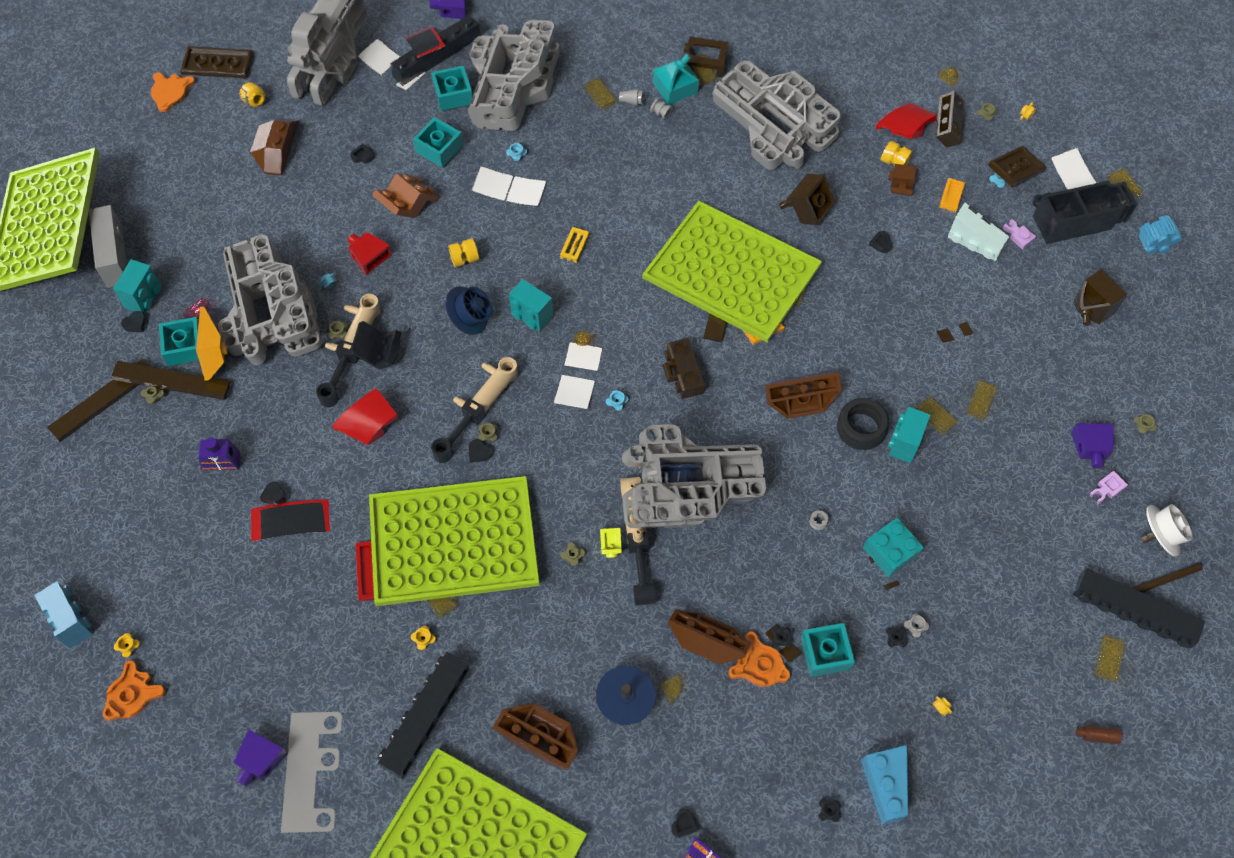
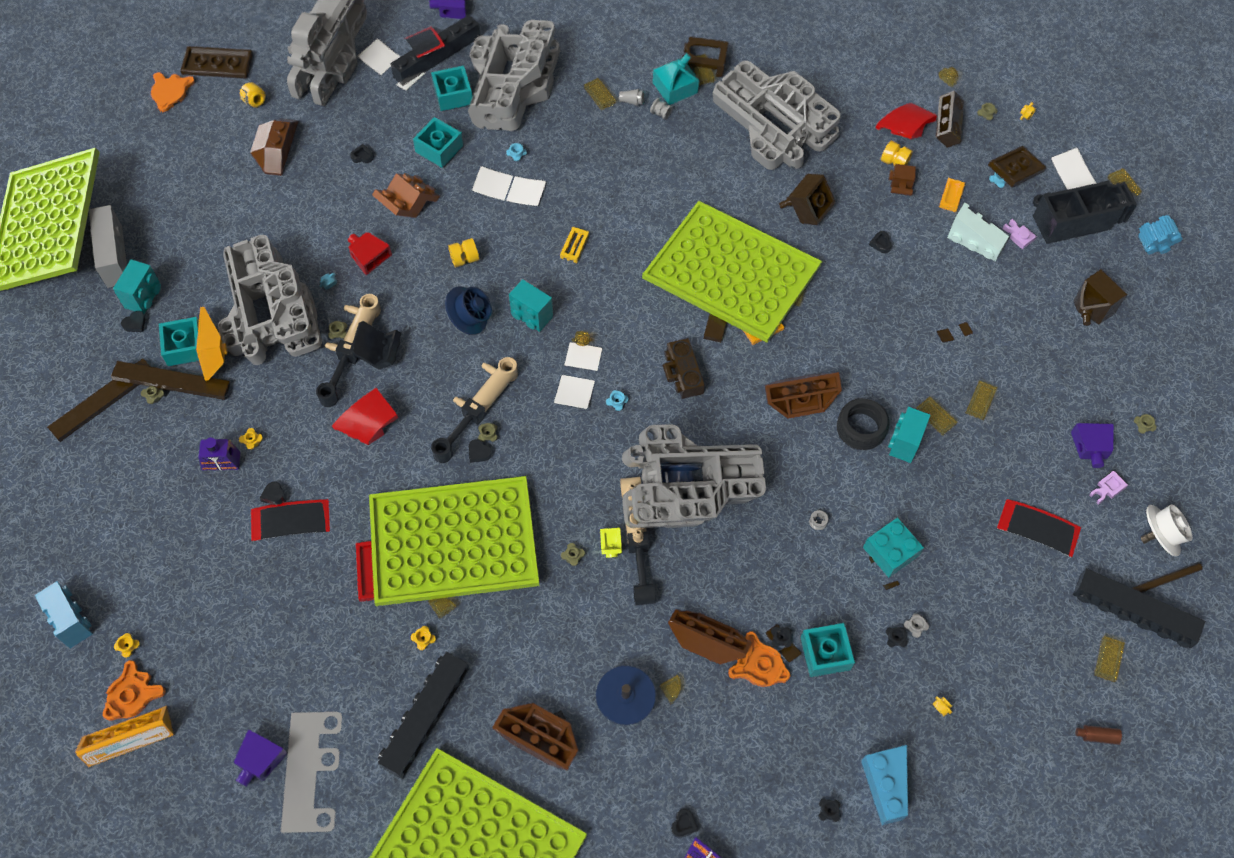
(125, 737): none -> light orange slope
(194, 309): clear pink cone -> none
(254, 442): none -> yellow plate
(1039, 526): none -> black sticker

